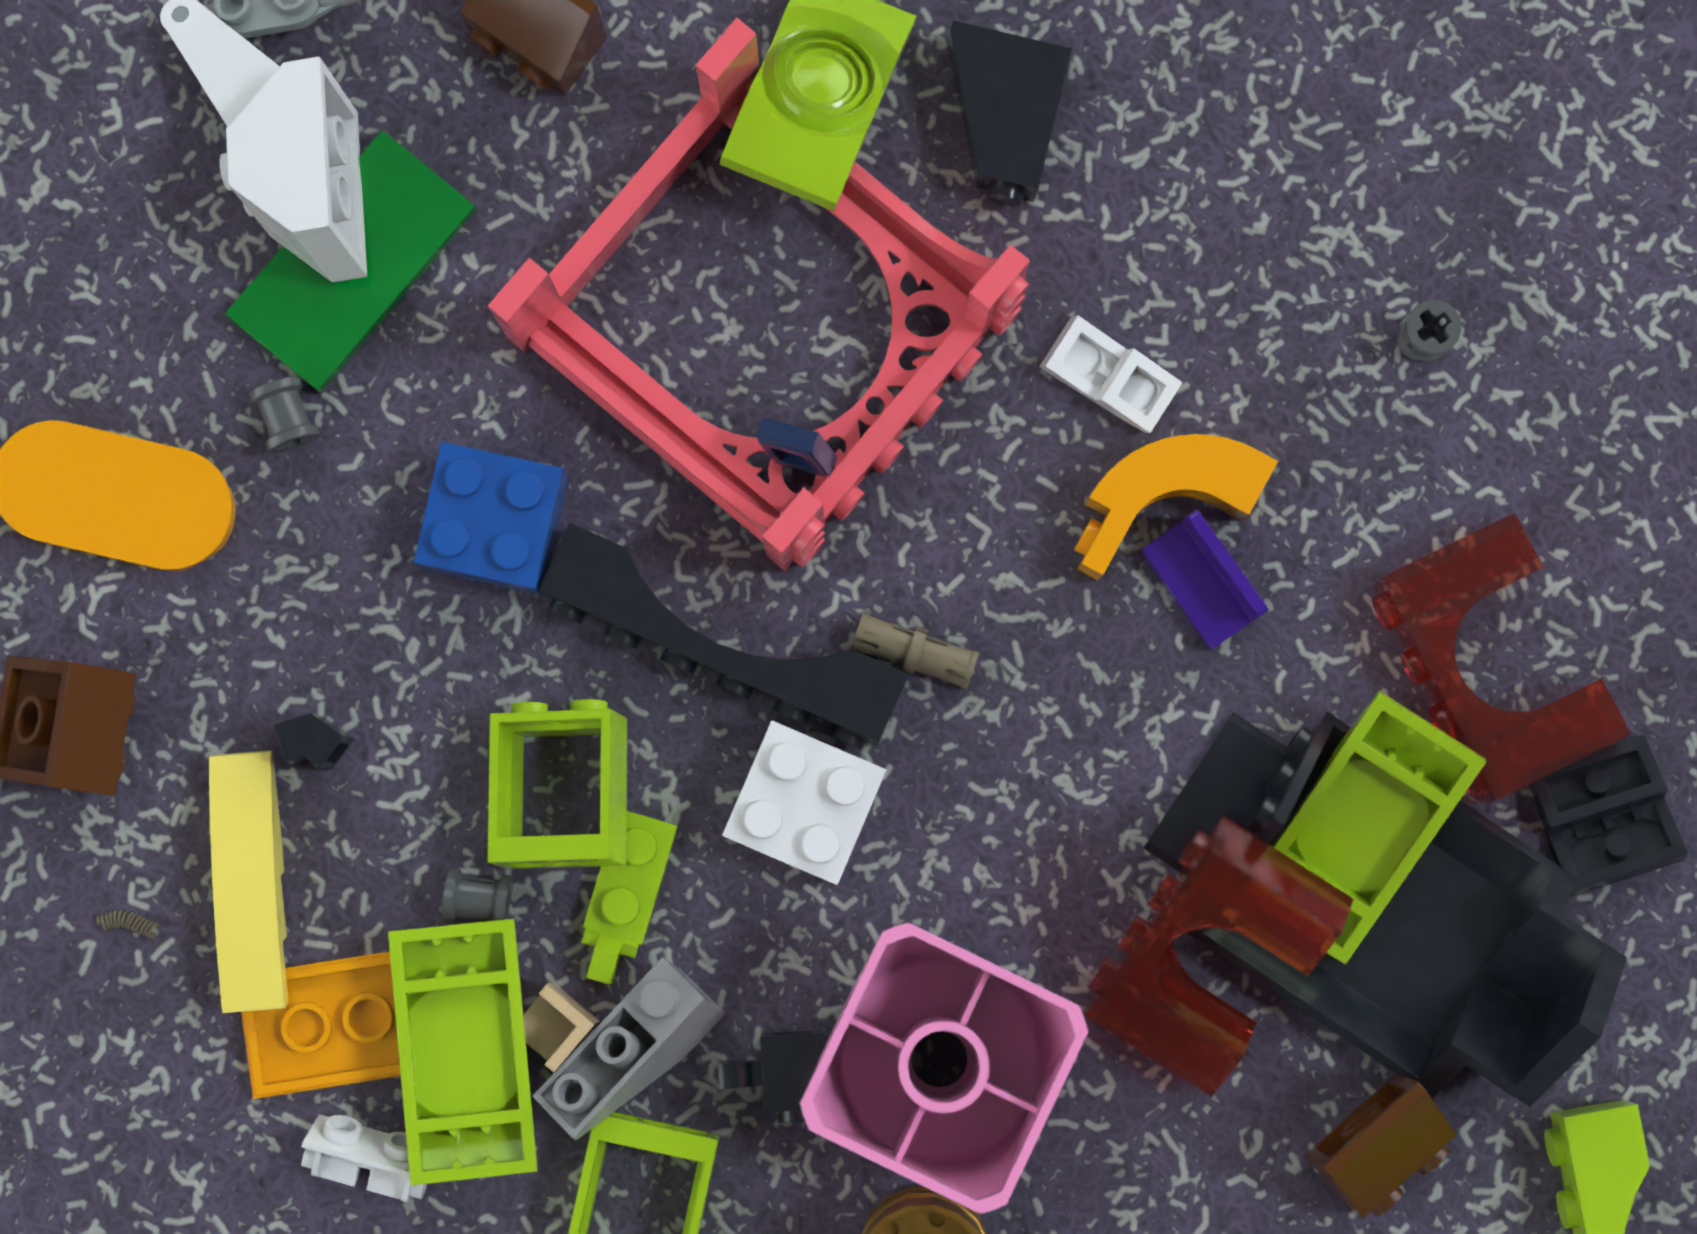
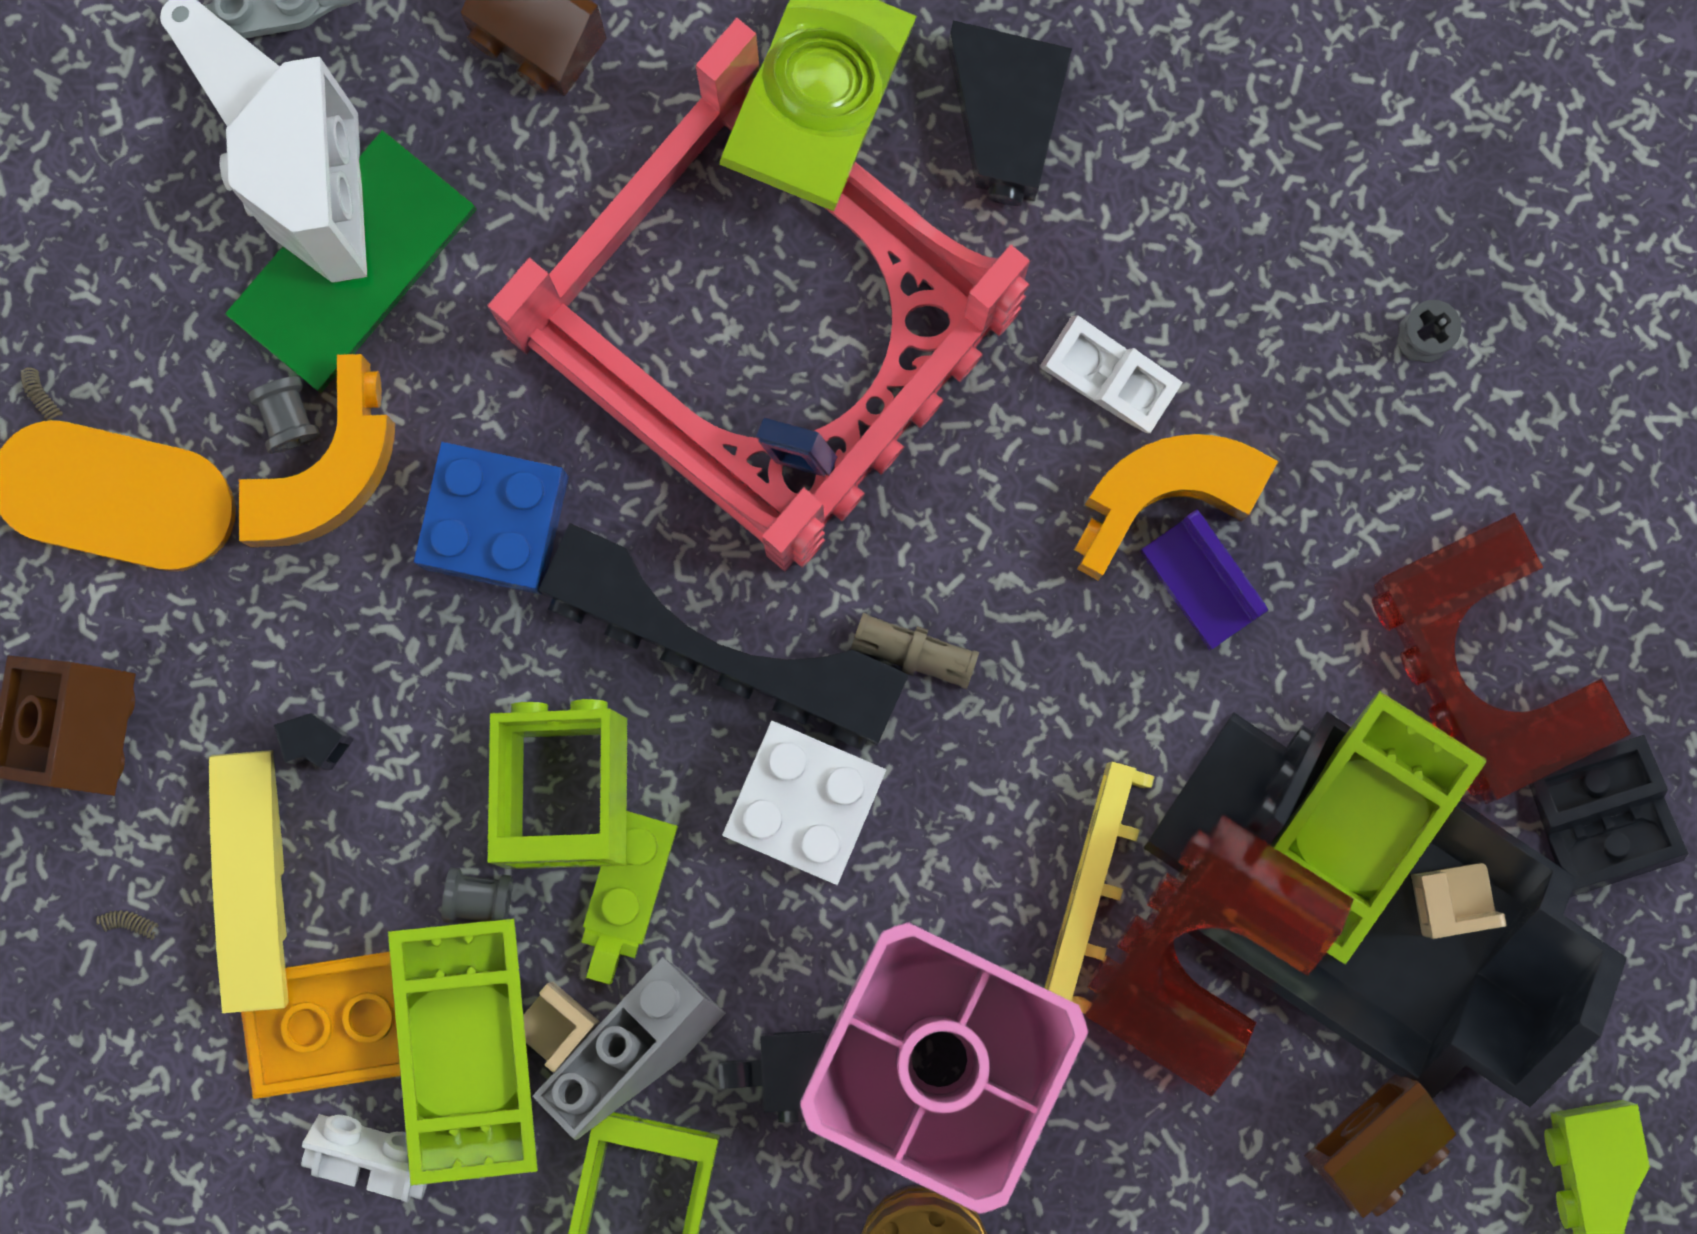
(38, 392): none -> dark tan leg
(339, 483): none -> light orange arch
(1090, 880): none -> light yellow hinge
(1455, 901): none -> tan panel

